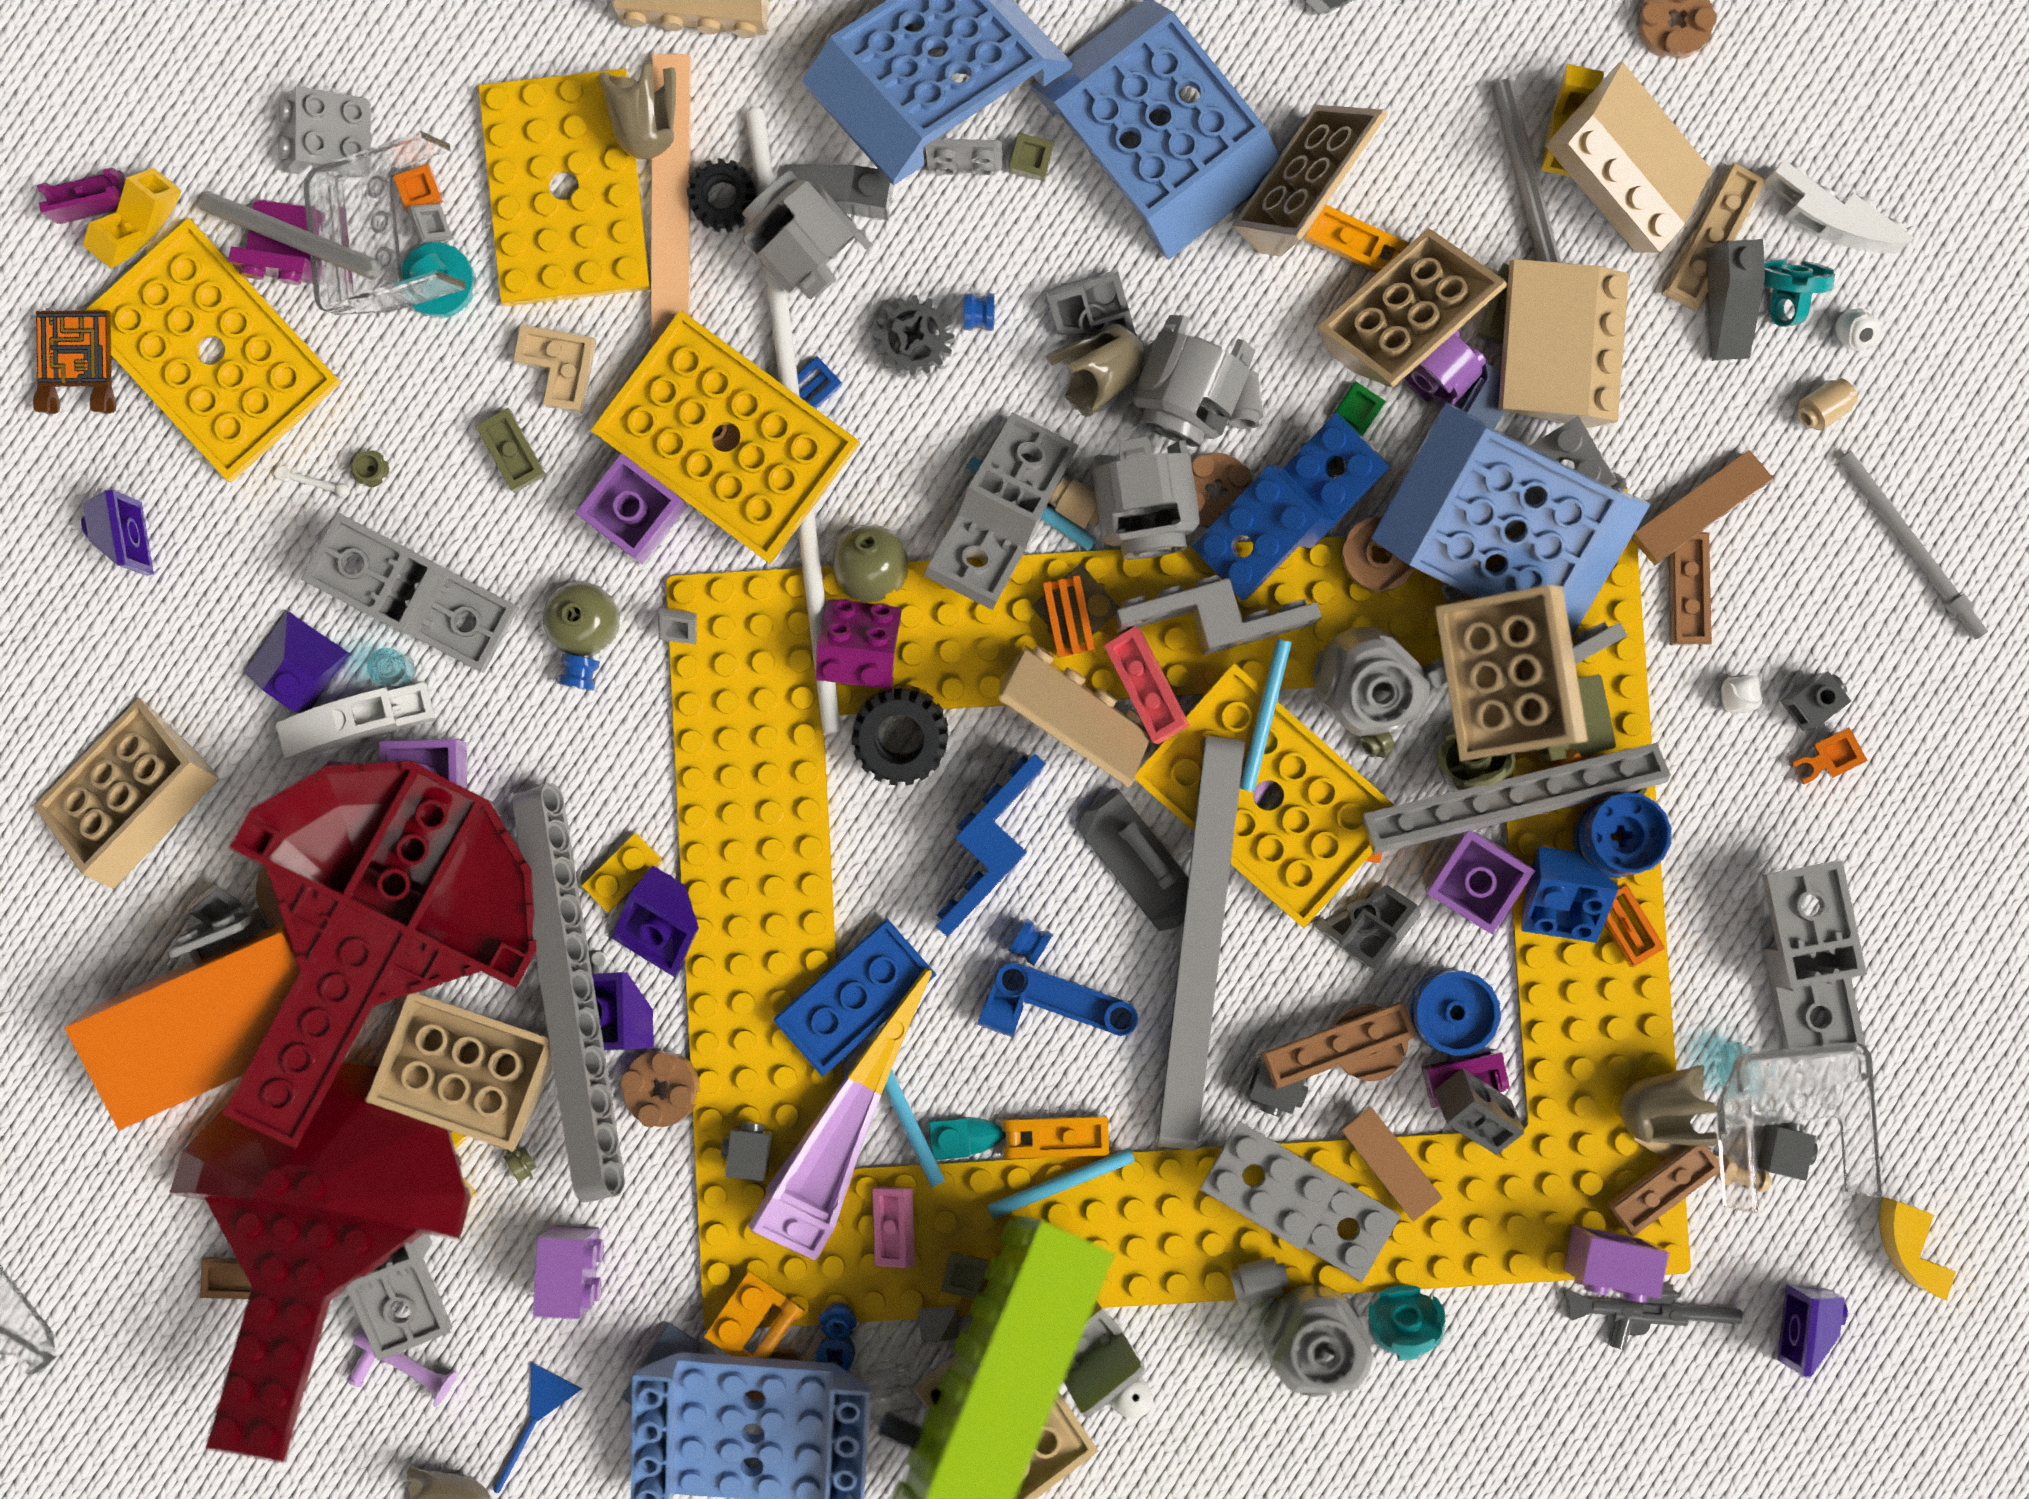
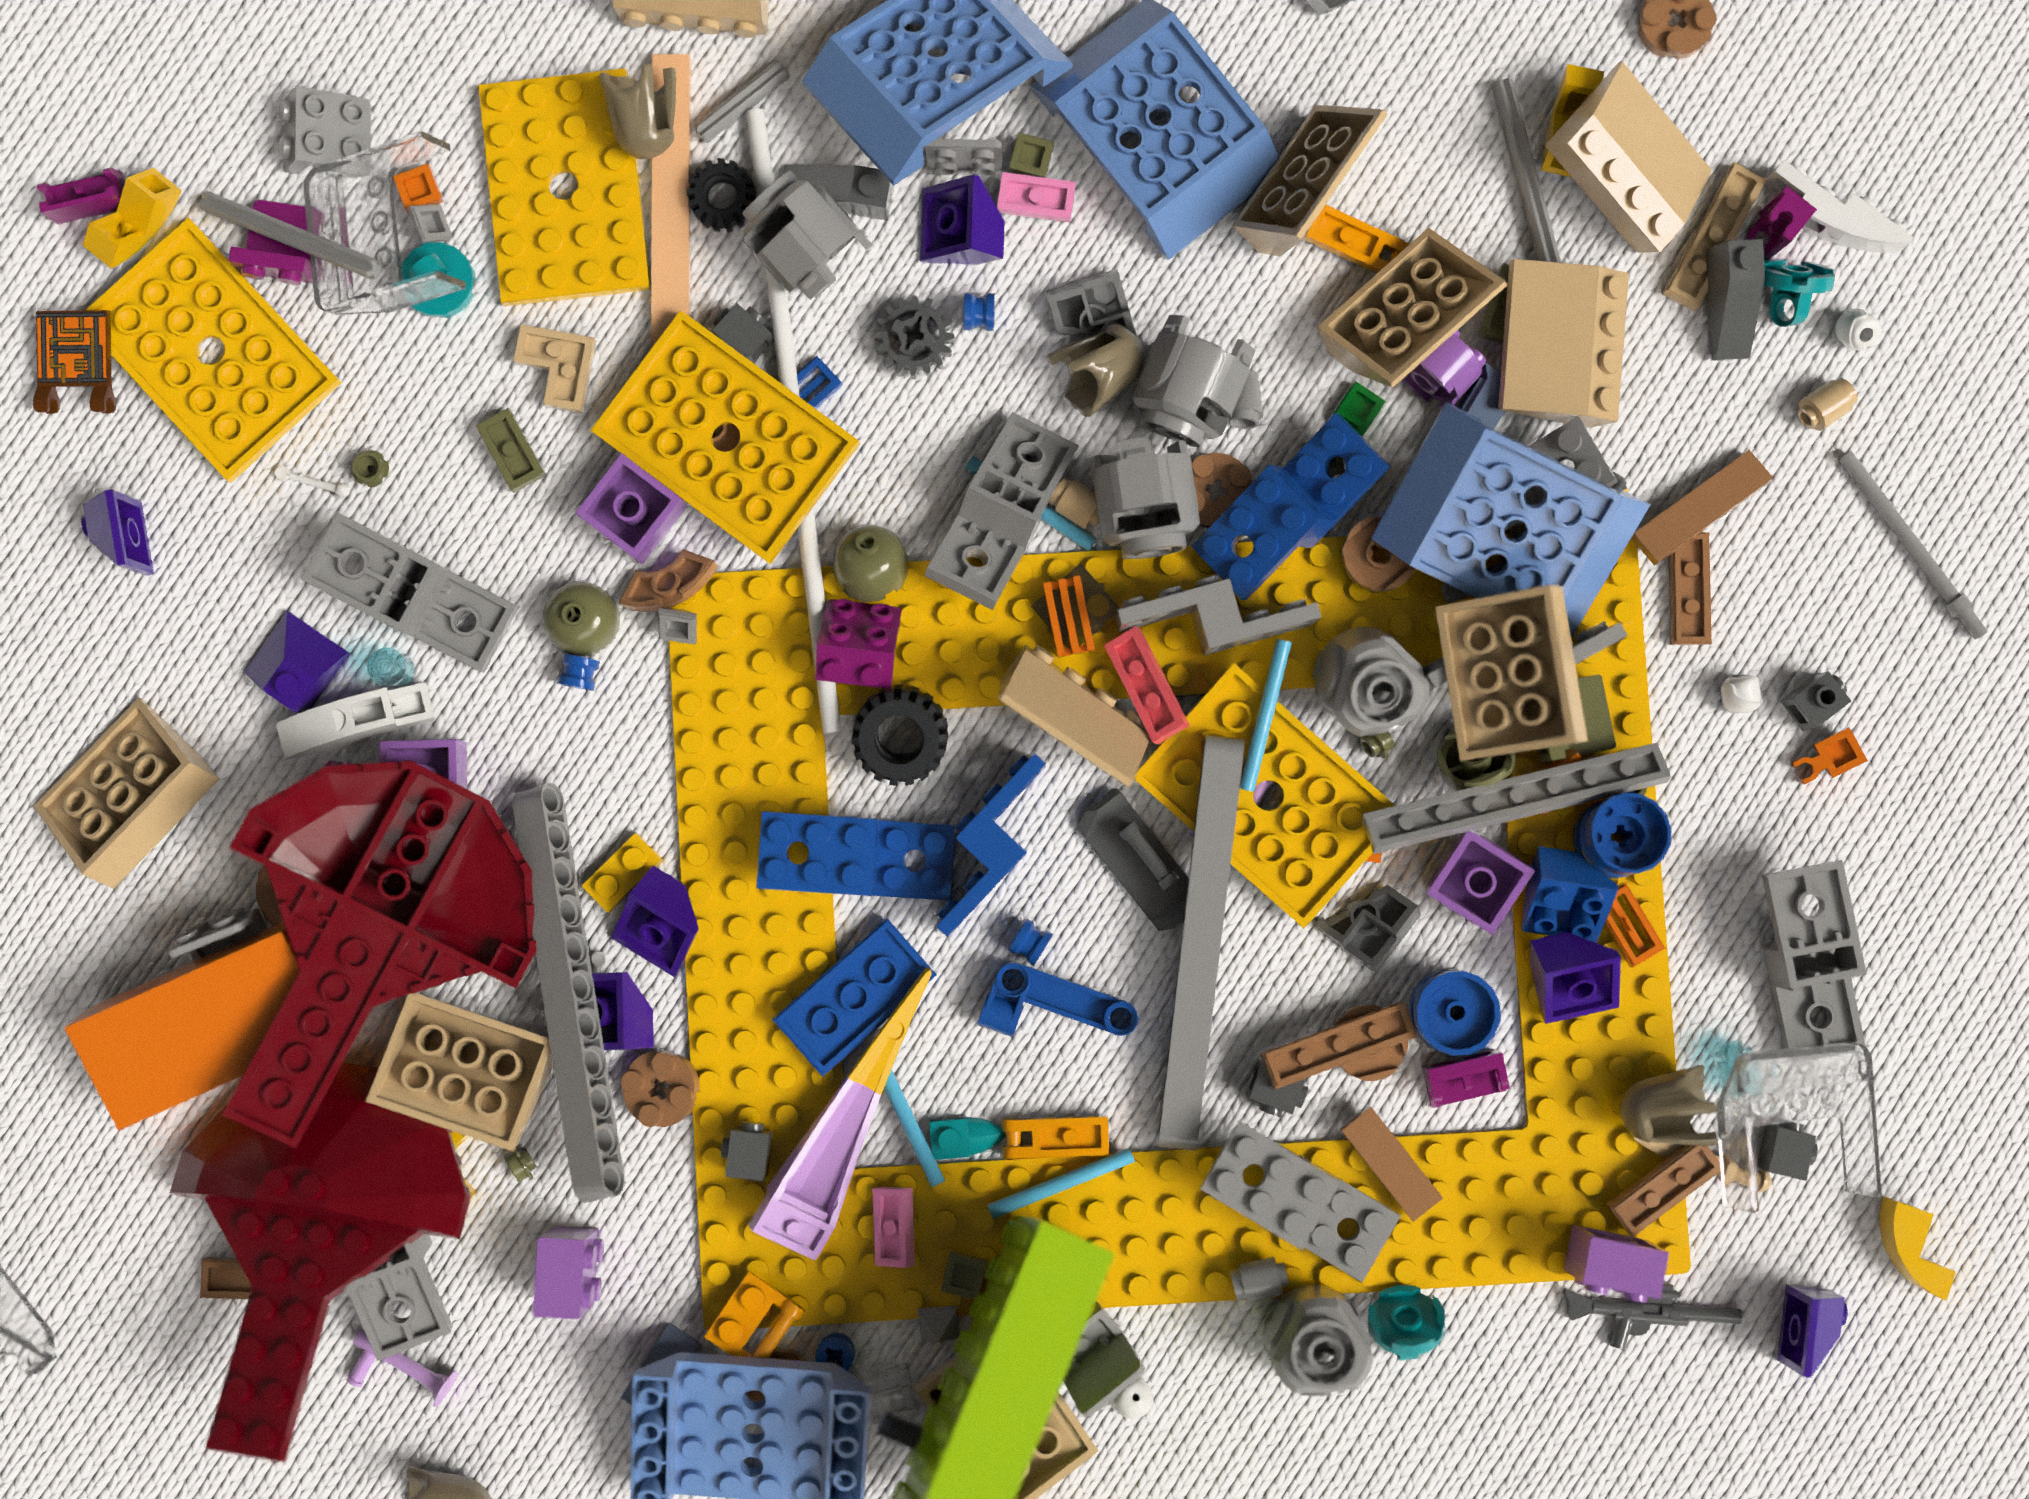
(213, 904): light grey slope -> none
(547, 1394): blue piece -> none
(669, 584): none -> medium nougat tile
(741, 101): none -> light grey axle
(743, 331): none -> dark grey brick
(838, 1313): blue plate -> none
(855, 856): none -> blue bracket
(960, 223): none -> dark purple slope
(1036, 197): none -> bright pink plate
(1479, 1111): dark grey brick -> none
(1574, 976): none -> dark purple slope
(1781, 220): none -> magenta hinge

